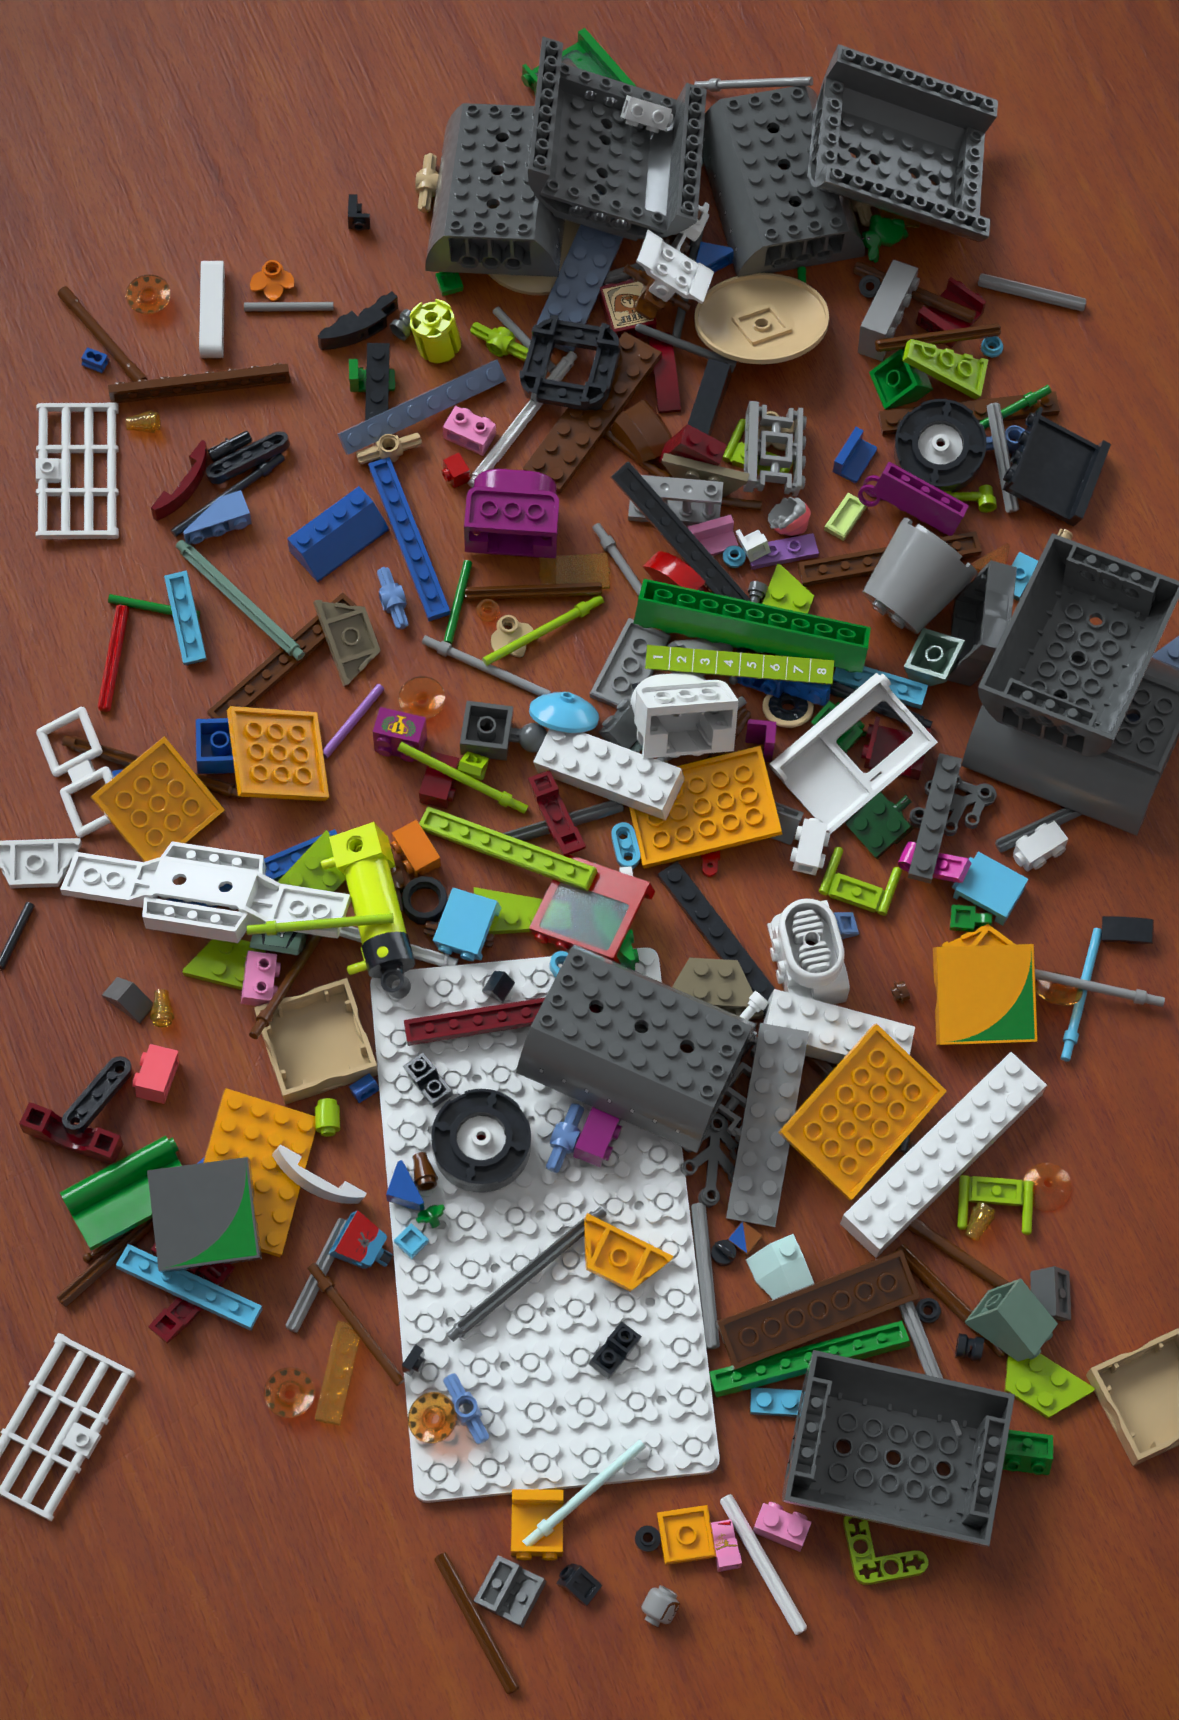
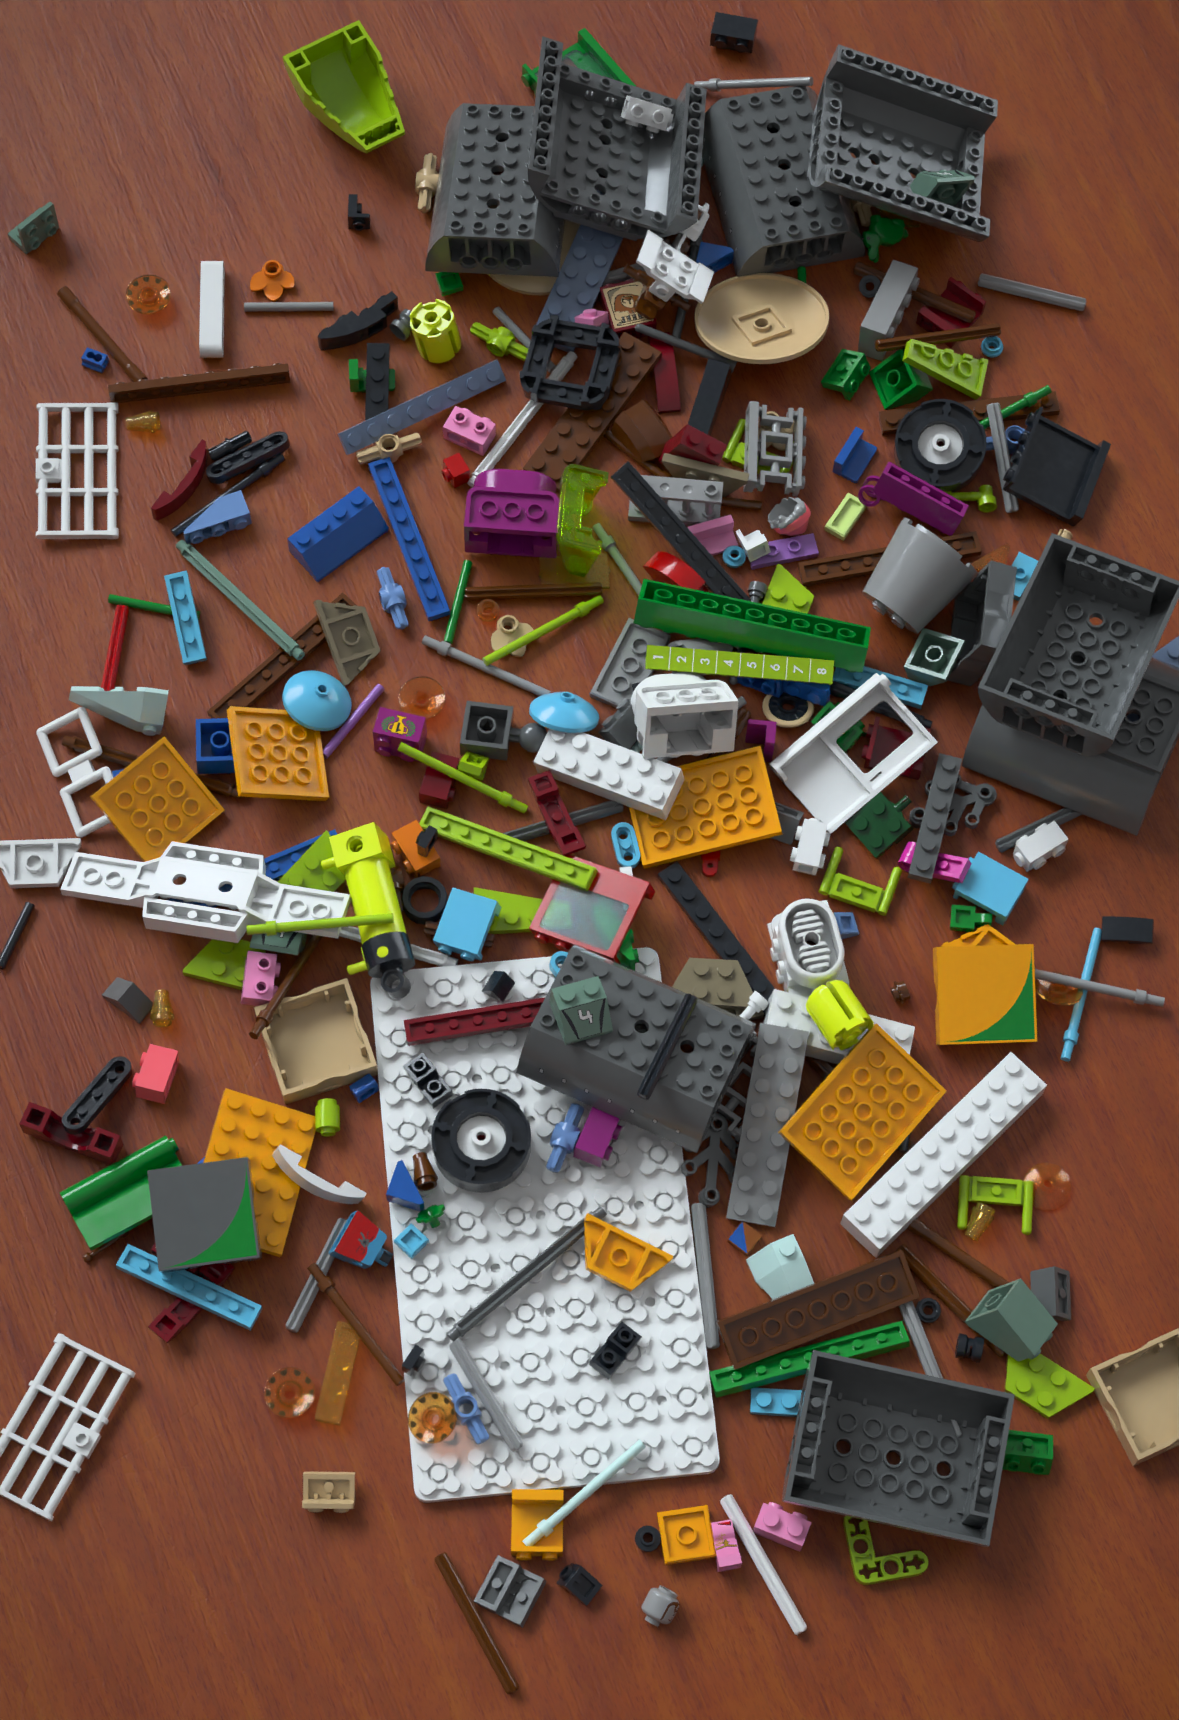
(35, 228): none -> sand green bracket
(103, 1263): reddish brown axle -> none
(137, 710): none -> light aqua wedge
(314, 708): none -> medium azure dish
(328, 1491): none -> tan bracket
(347, 87): none -> lime windscreen
(426, 840): none -> black plate
(486, 1395): none -> light grey axle
(575, 542): none -> clear neon green windscreen
(581, 1010): none -> sand green slope
(592, 317): none -> bright pink bracket
(667, 1046): none -> black axle
(723, 1252): black tile -> none
(733, 32): none -> black brick
(838, 1014): none -> neon yellow cylinder
(847, 373): none -> green bracket
(942, 185): none -> sand green slope

